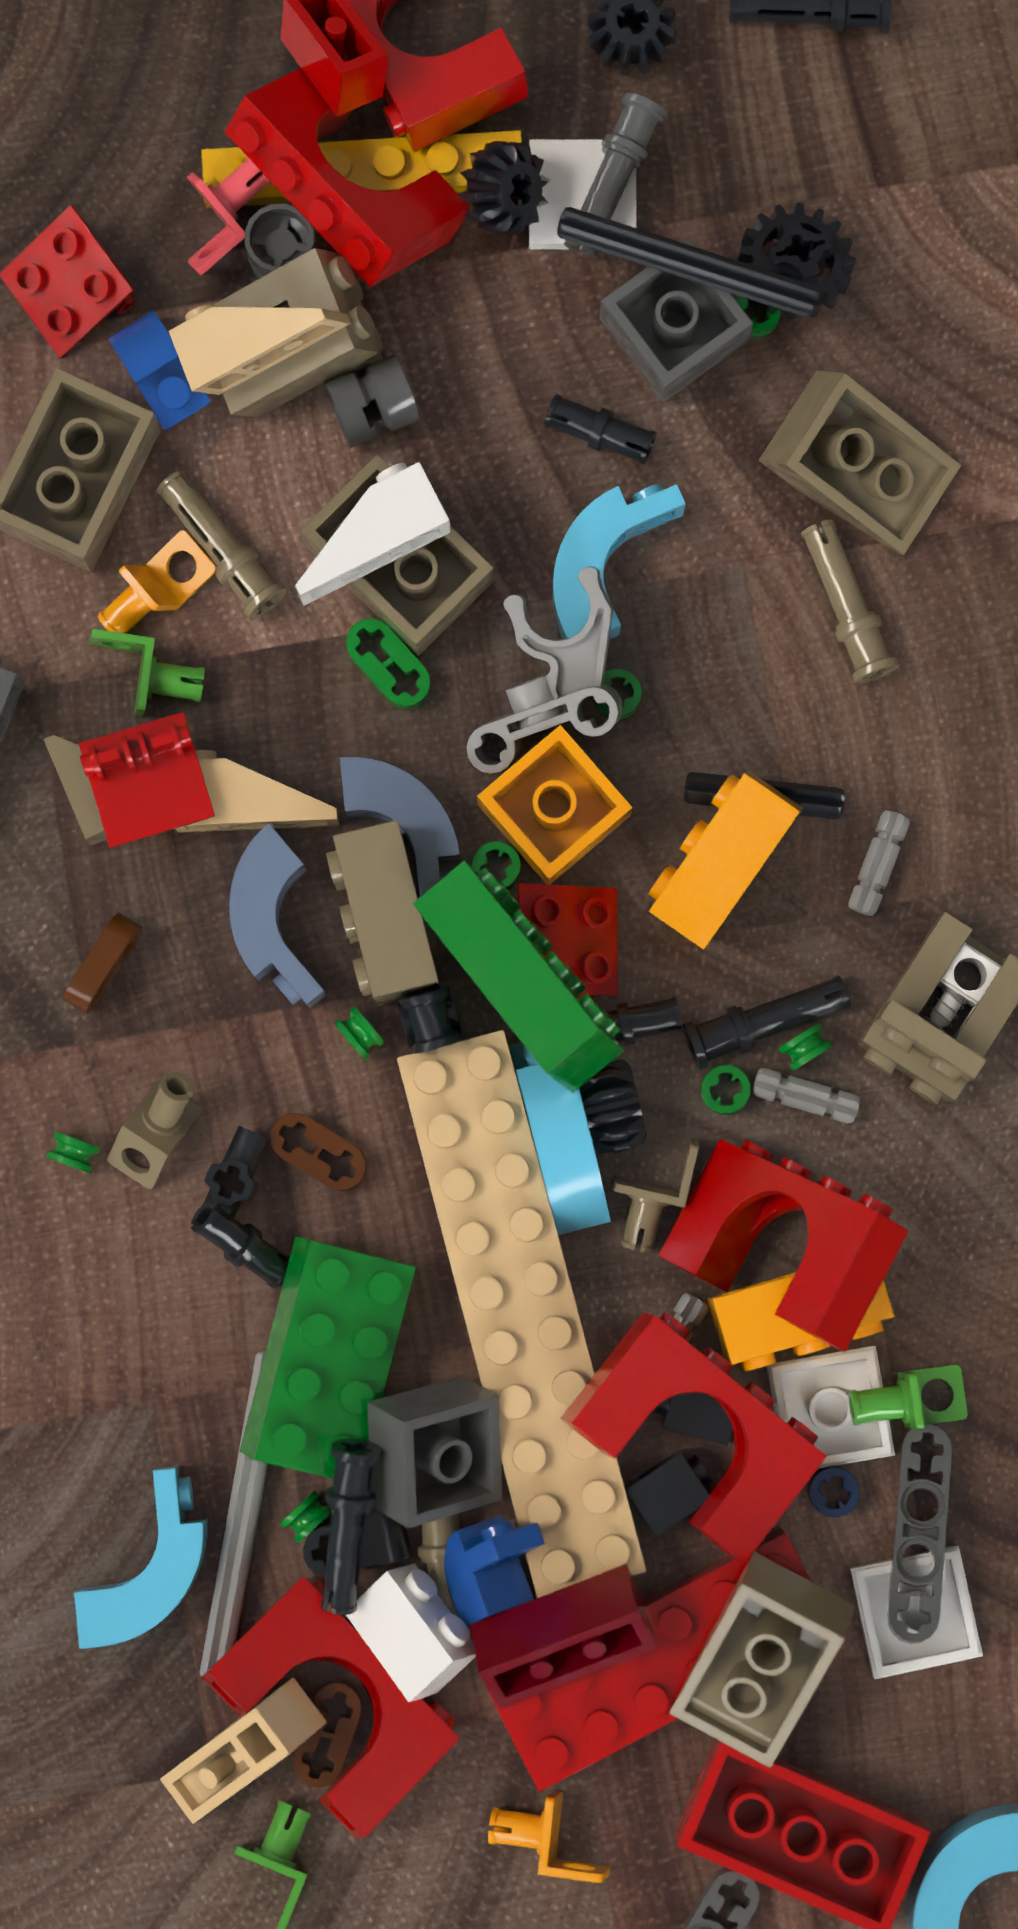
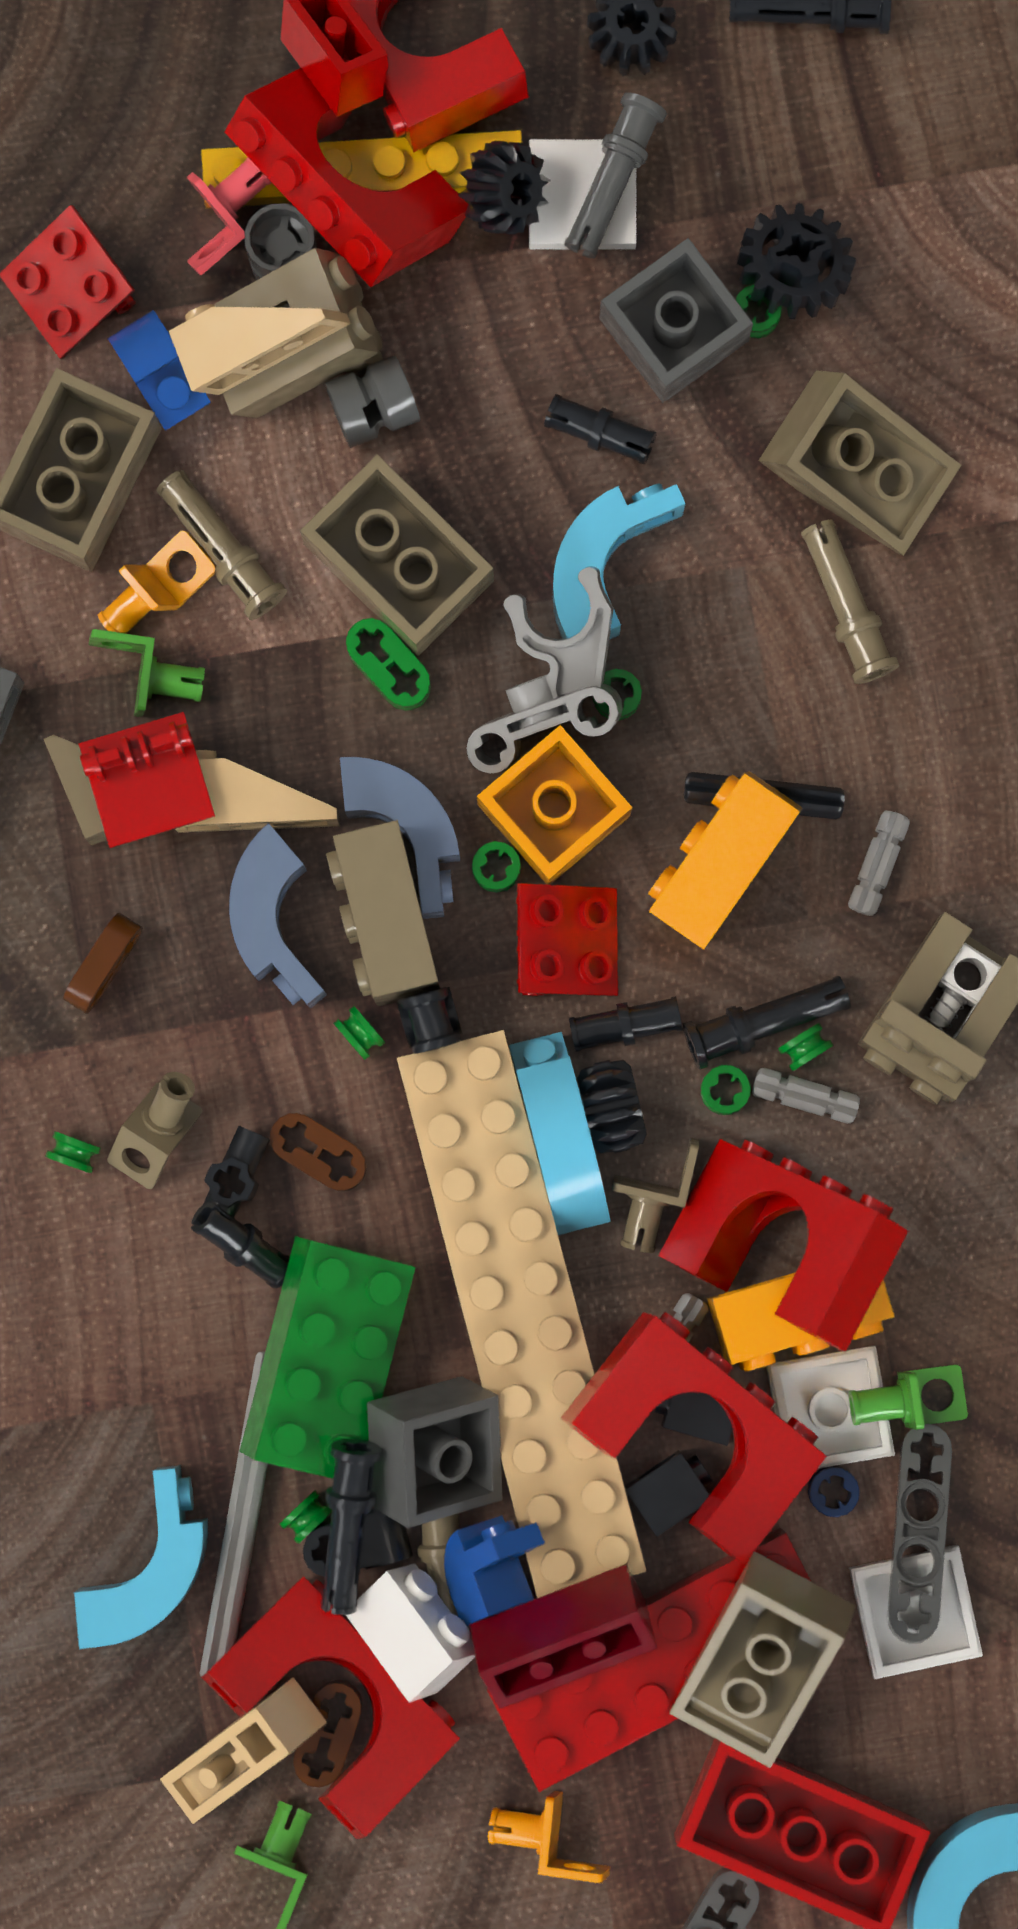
(382, 527): white slope -> none
(524, 984): green brick -> none
(688, 262): black axle -> none

